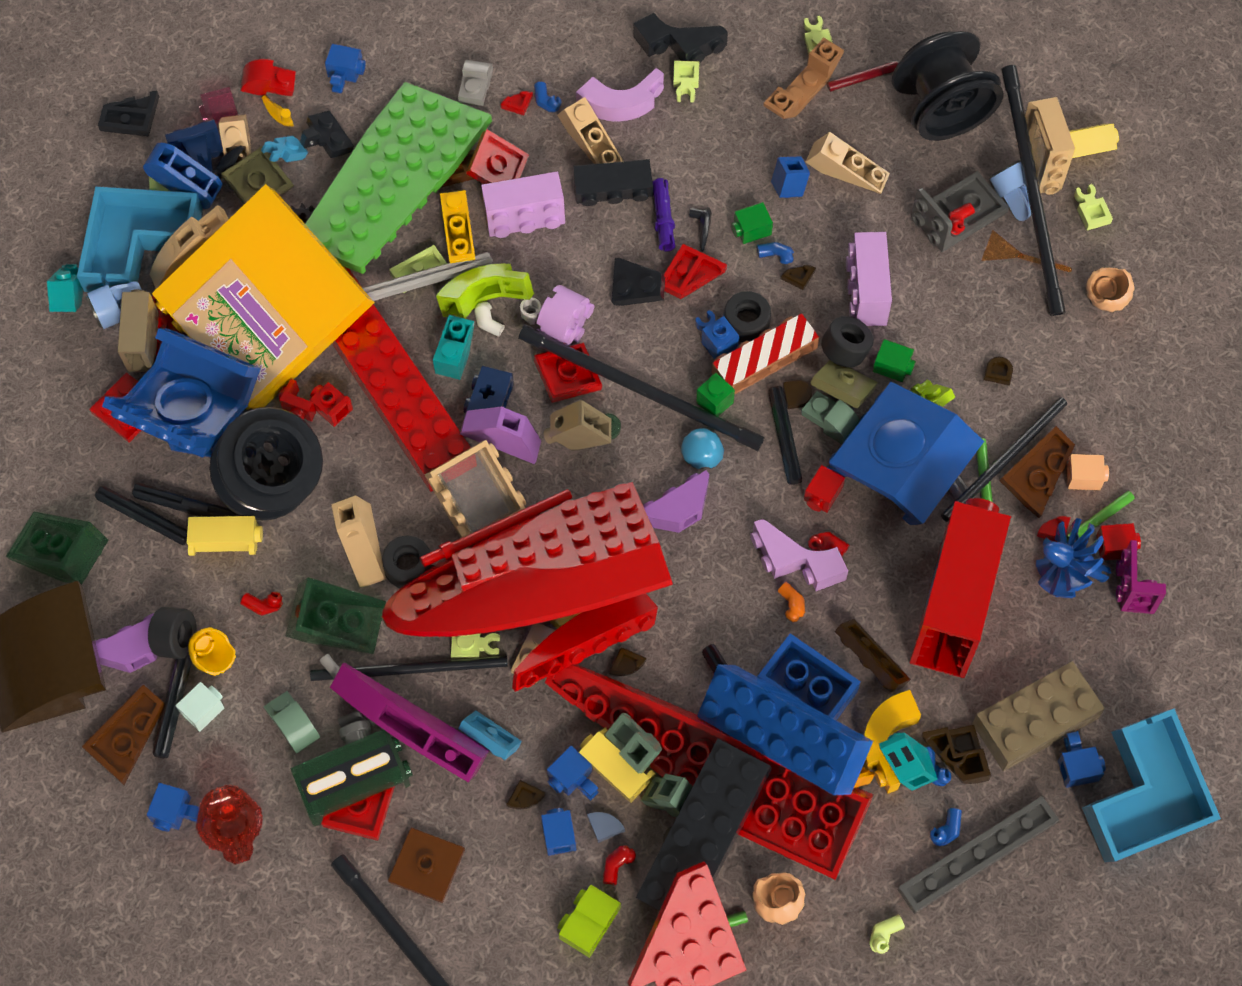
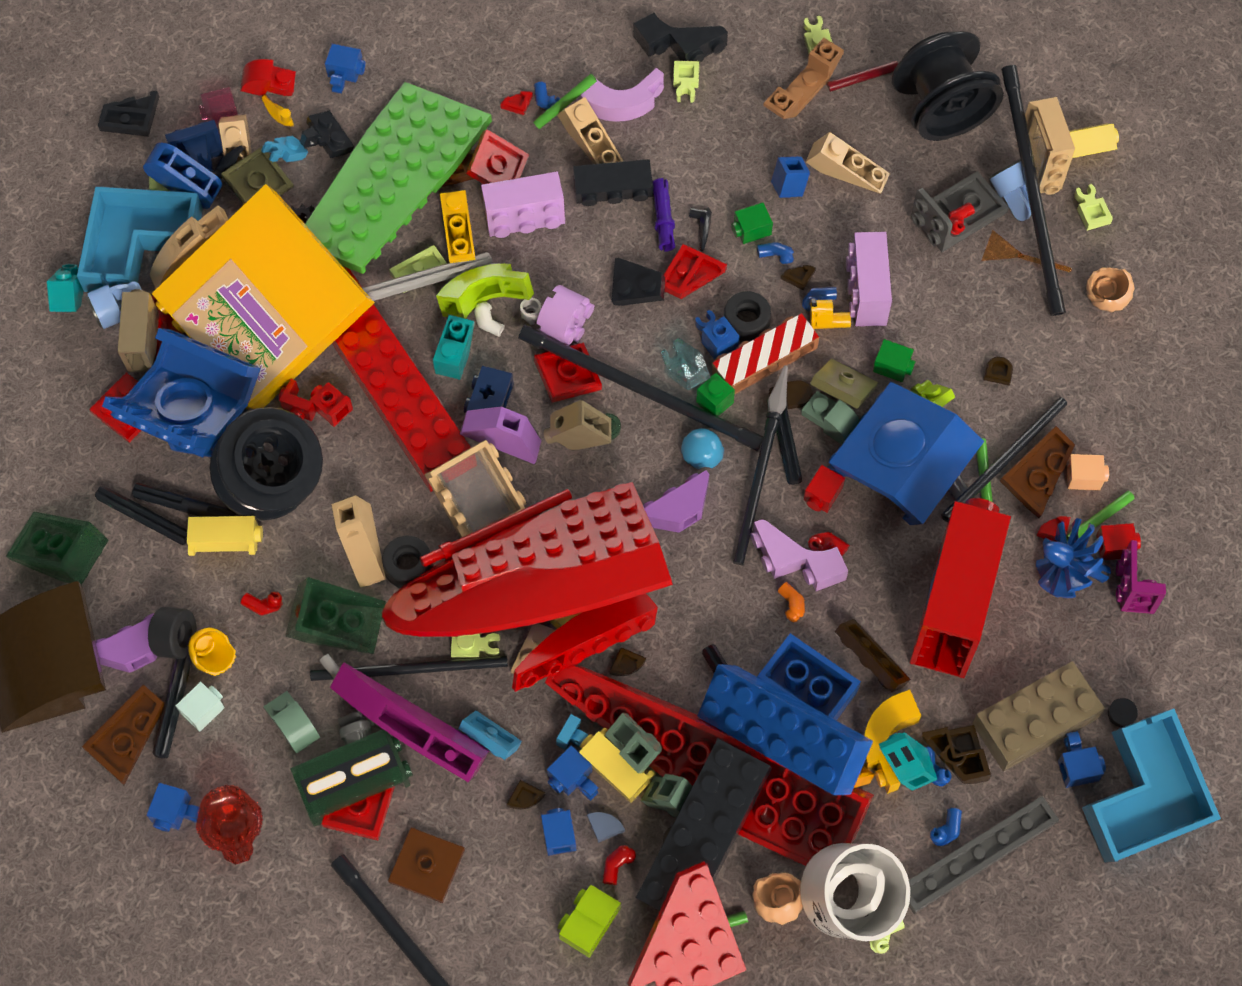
(475, 82): light grey brick -> none
(565, 101): none -> bright green piece
(571, 734): none -> dark azure tile
(686, 366): none -> clear light blue hinge
(776, 405): none -> black piece
(819, 294): none -> blue arm
(823, 317): none -> yellow piece
(847, 341): black tyre -> none
(882, 891): none -> white piece
(1122, 712): none -> black tile

